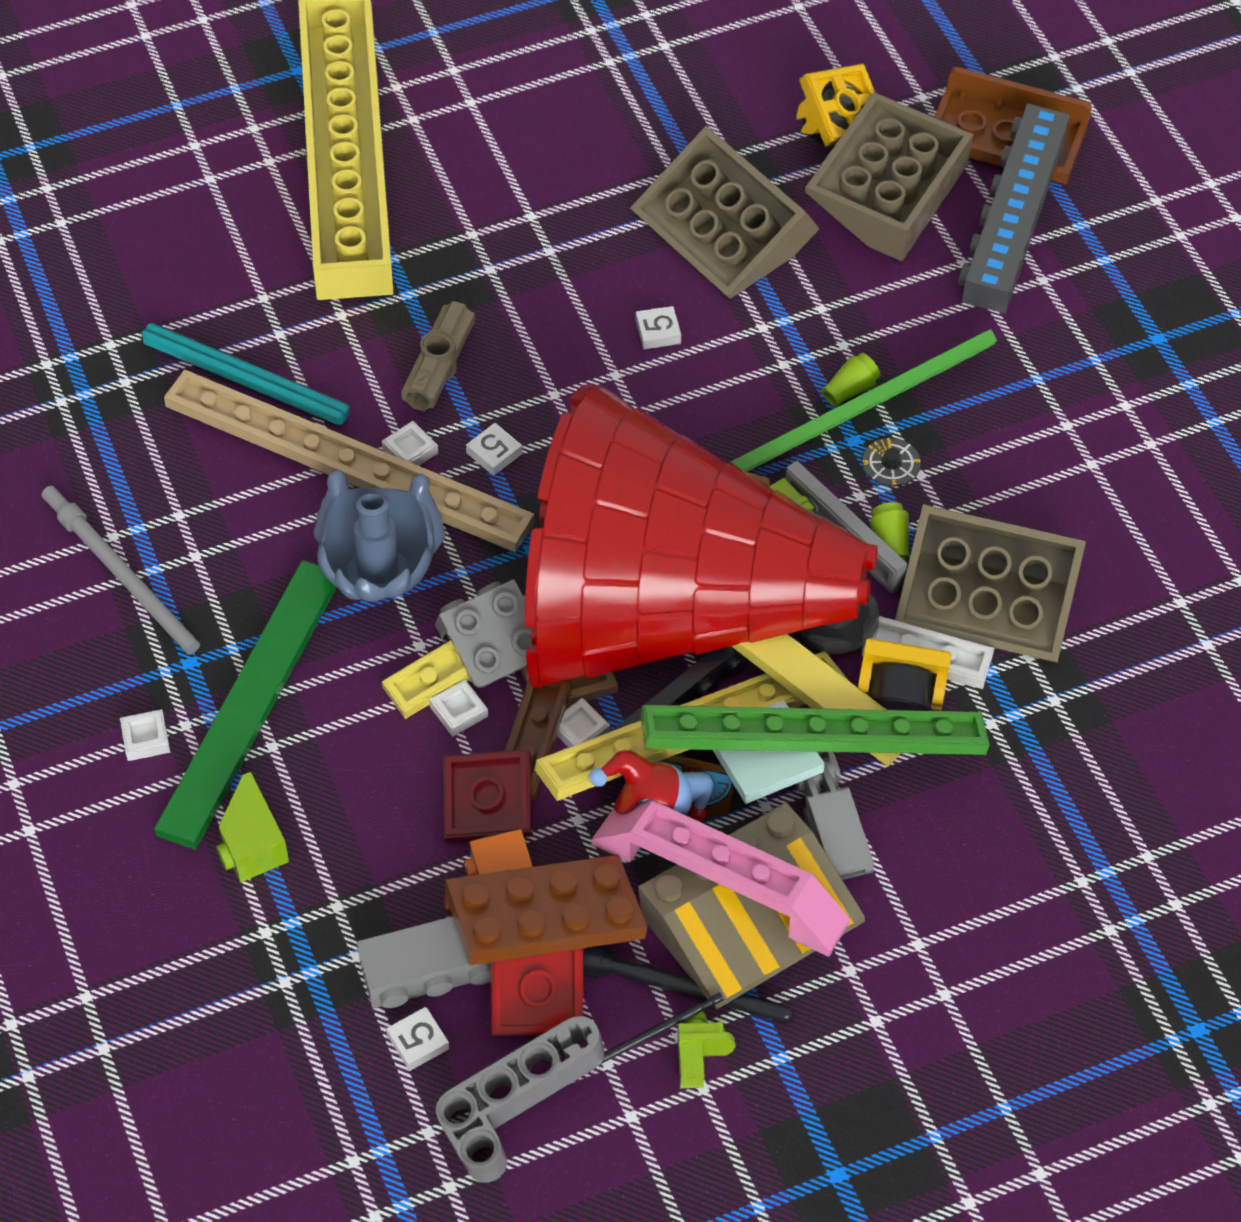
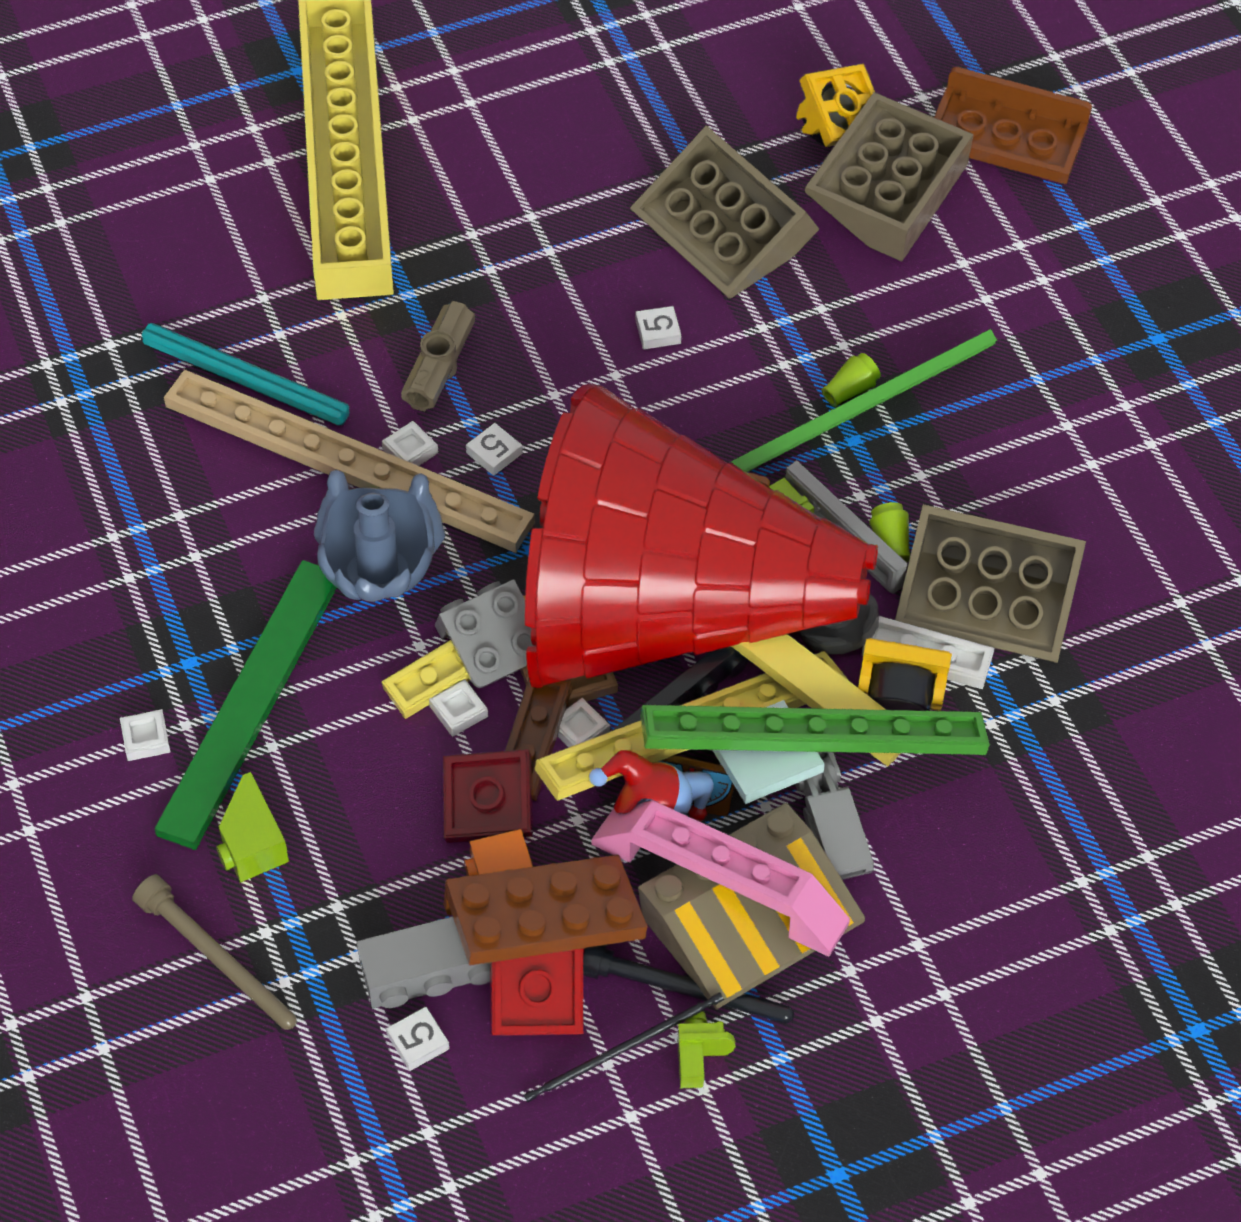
(75, 520): light grey bar -> none
(156, 897): none -> dark tan piece
(525, 1092): light grey beam -> none
(891, 462): dark grey piece -> none
(1015, 208): dark grey brick -> none

